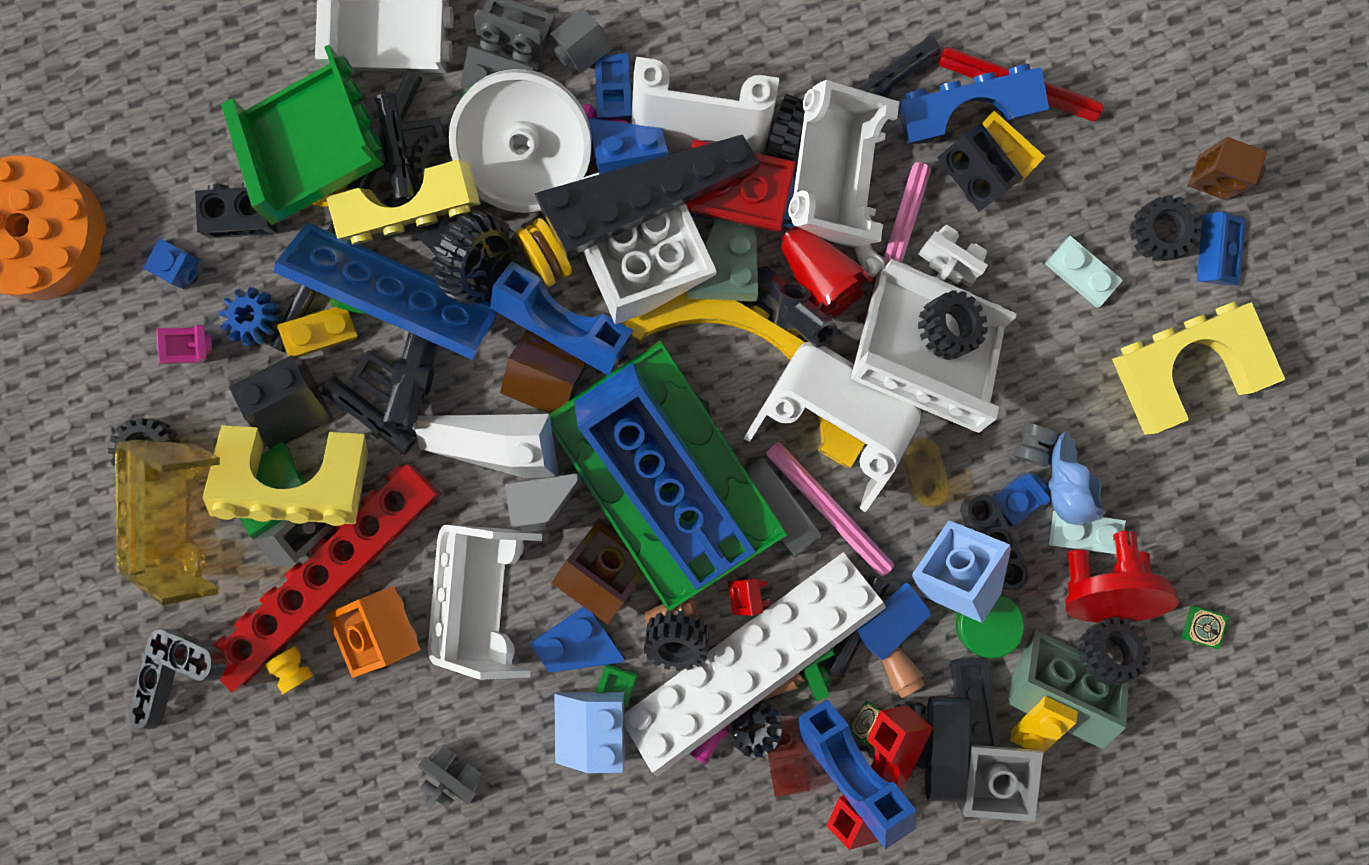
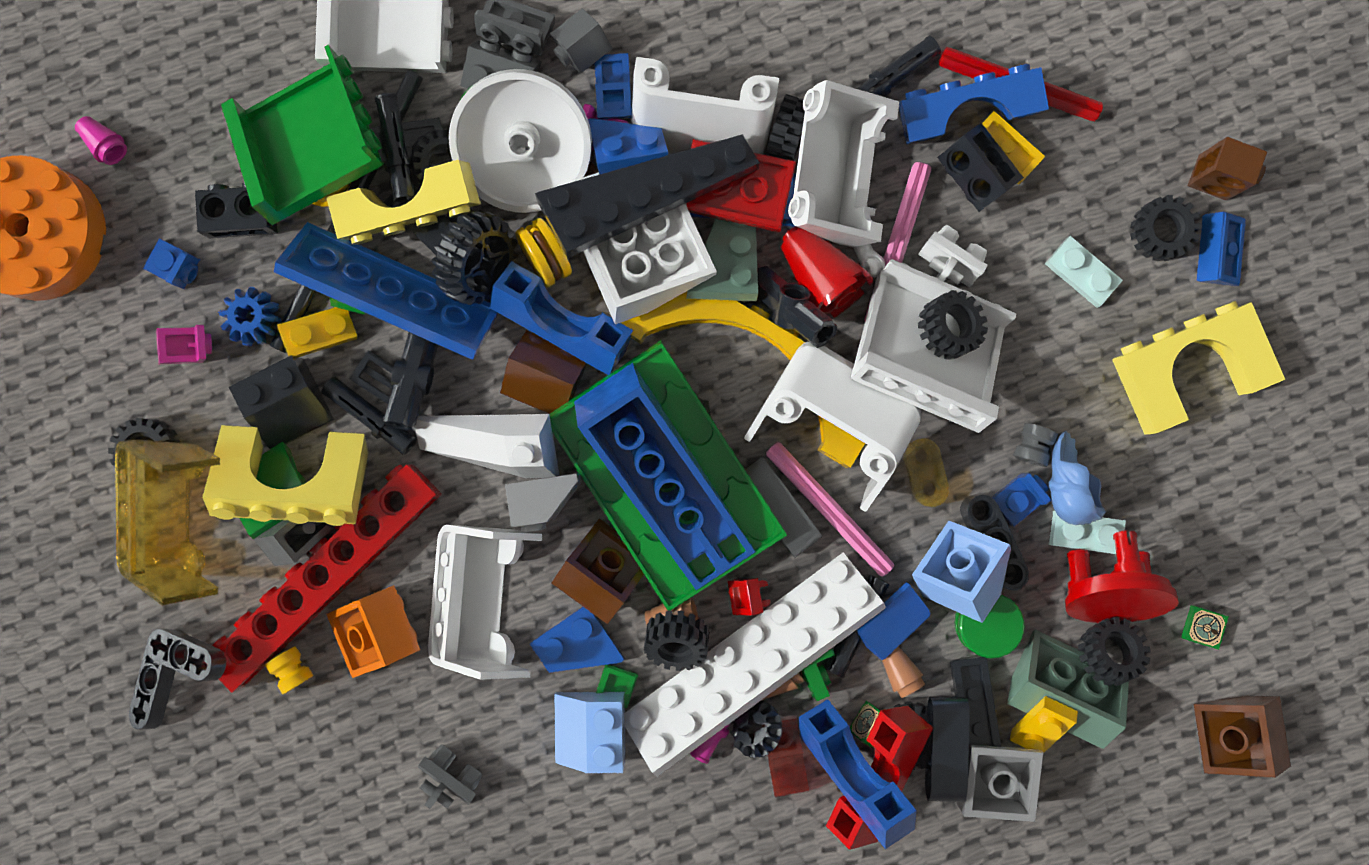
(101, 141): none -> dark pink cone
(1243, 736): none -> reddish brown slope

